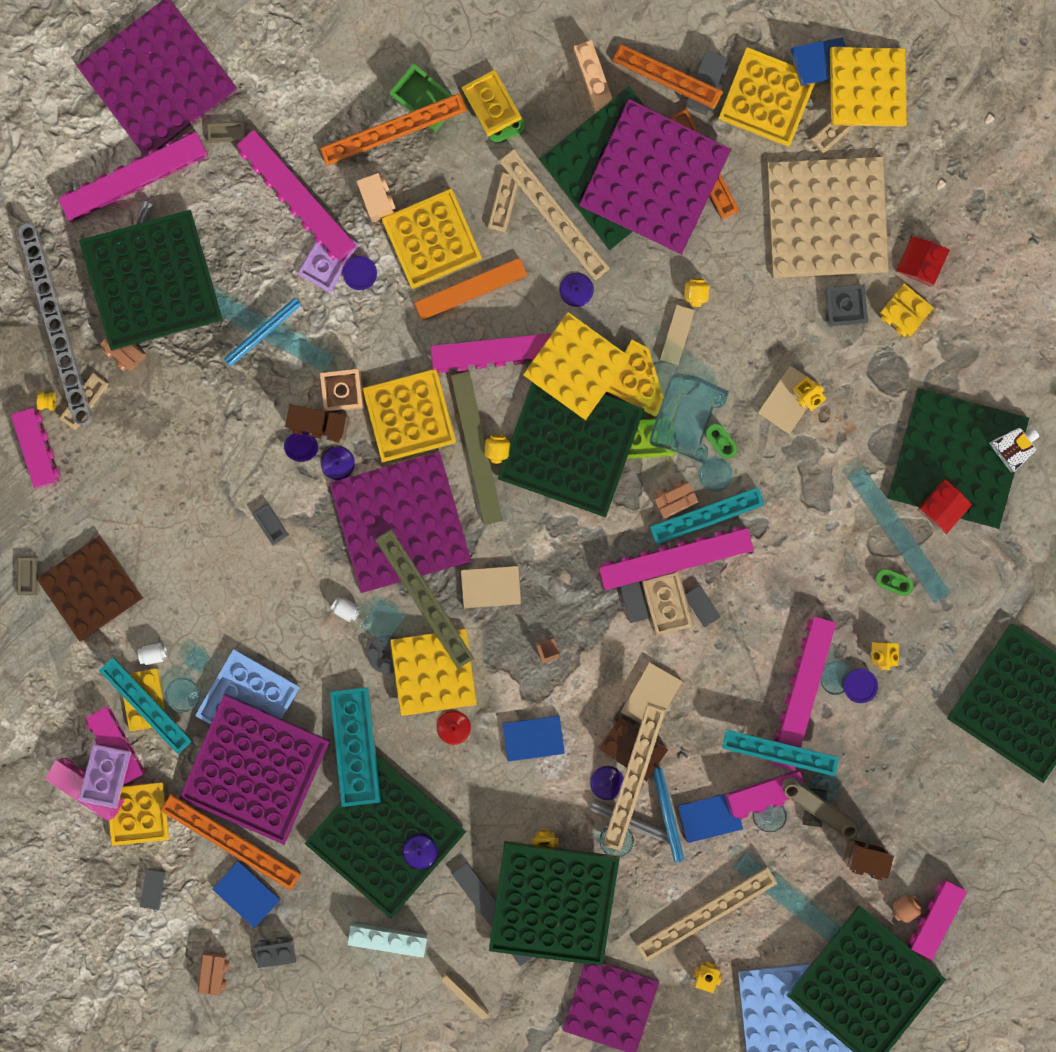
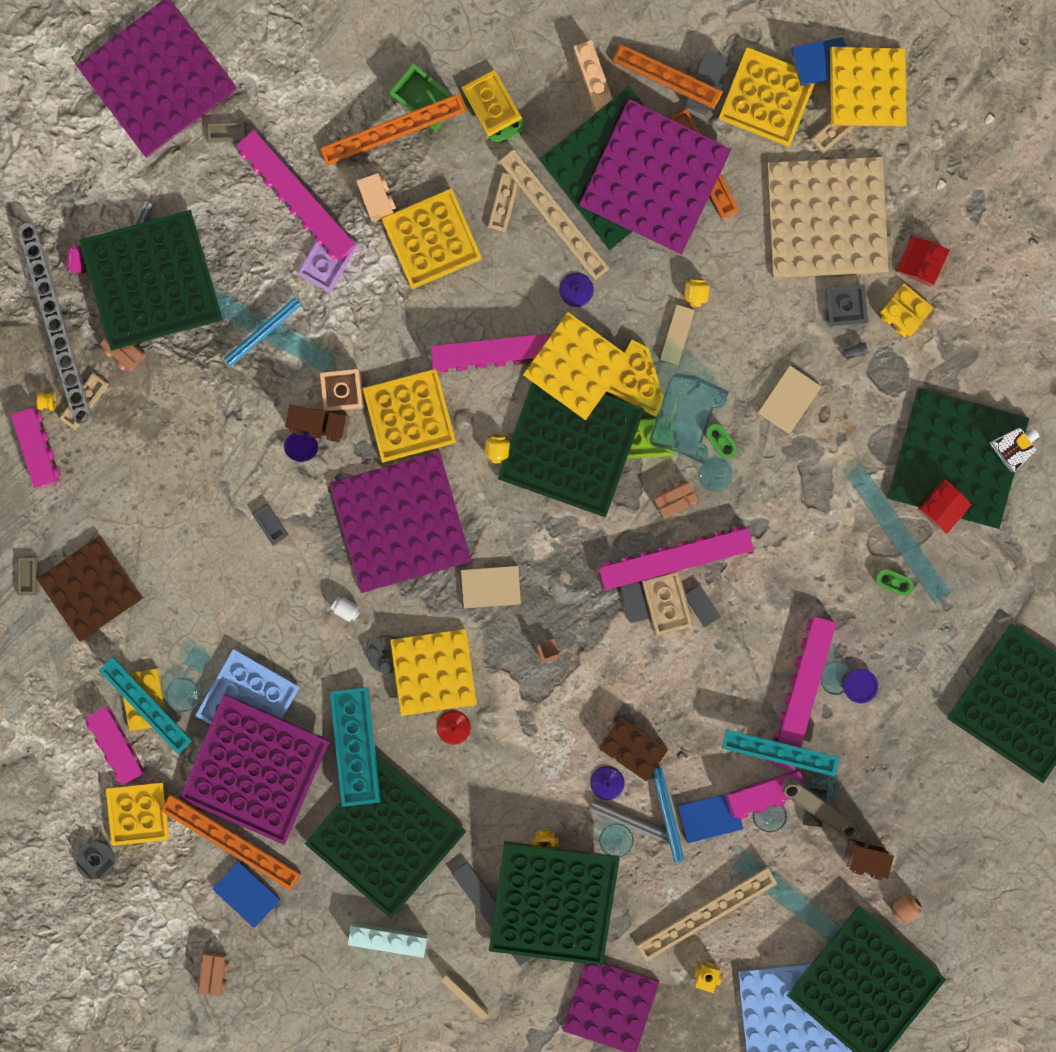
(70, 779): dark pink brick -> none
(75, 260): none -> dark pink brick
(84, 860): none -> dark grey plate
(104, 776): lavender tile -> none
(133, 177): dark pink brick -> none
(152, 654): white brick -> none
(152, 889): dark grey tile -> none
(275, 953): dark grey bracket -> none
(337, 463): dark purple piece -> none
(359, 273): dark purple piece -> none
(382, 621): clear light blue piece -> none
(419, 851): dark purple piece -> none
(424, 599): olive tile -> none
(470, 289): orange tile -> none
(476, 446): olive tile -> none
(533, 738): blue tile -> none
(634, 776): tan tile -> none
(653, 687): tan tile -> none
(707, 516): teal plate -> none
(809, 394): yellow brick -> none
(855, 351): none -> dark grey pin
(884, 654): yellow brick -> none
(937, 918): dark pink brick -> none

